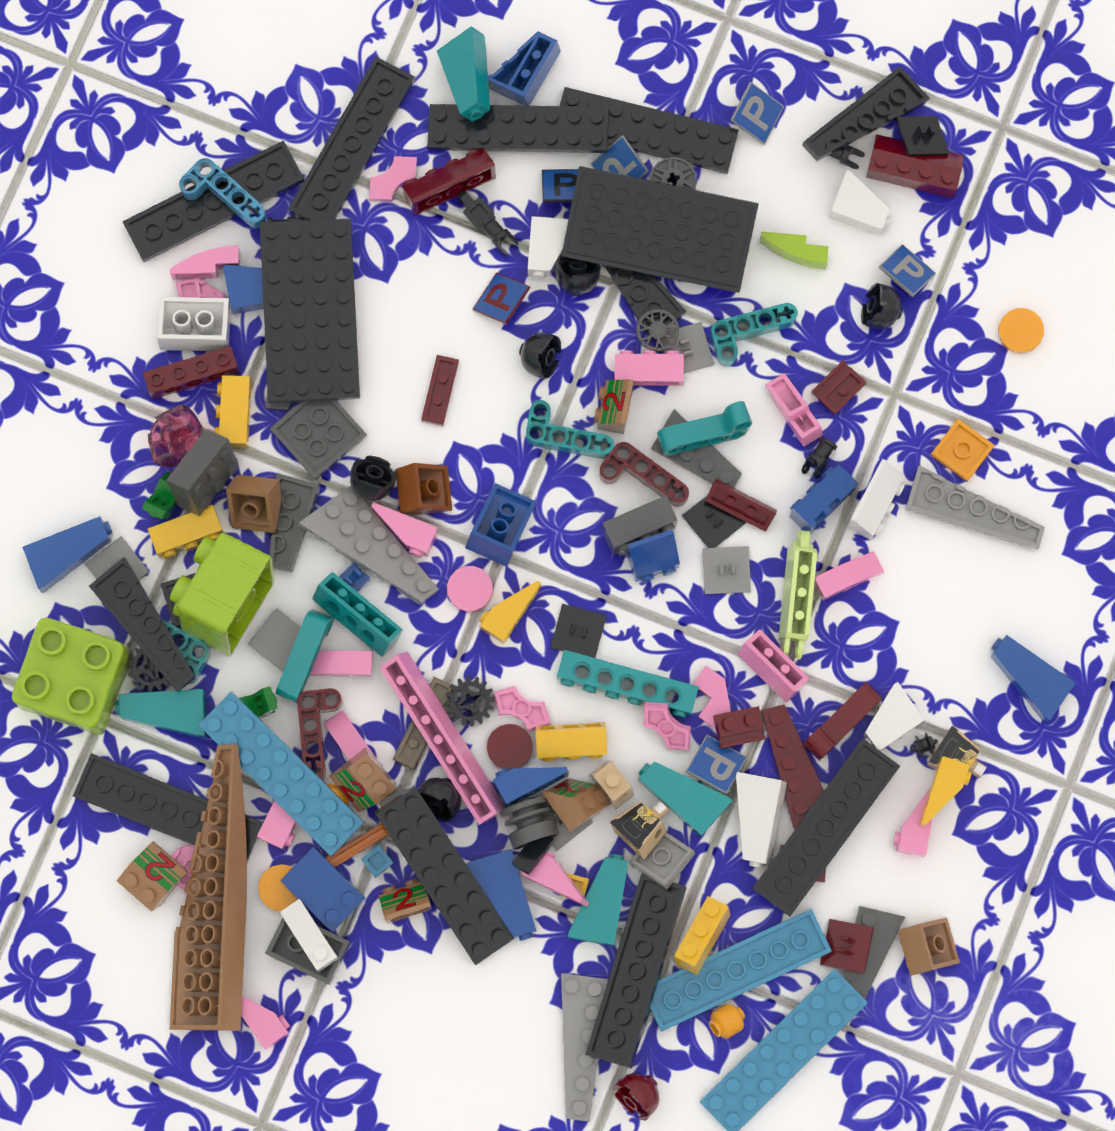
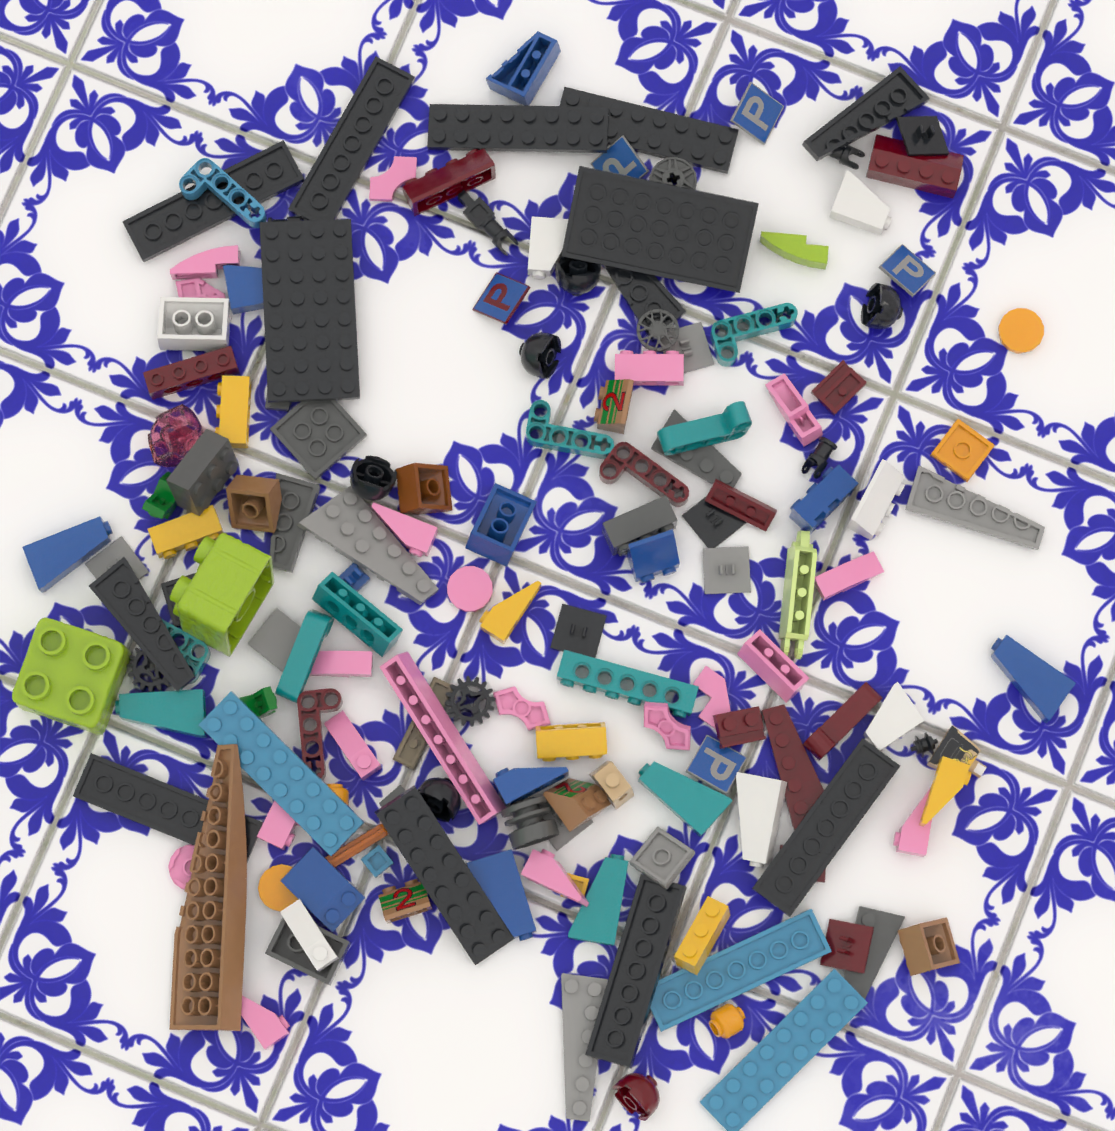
(152, 876): medium nougat slope -> none
(363, 780): medium nougat slope -> none
(440, 390): dark red tile -> none
(467, 73): teal slope -> none
(509, 746): dark red tile -> none
(532, 854): black piece -> none
(558, 185): piece -> none
(641, 827): torso -> none

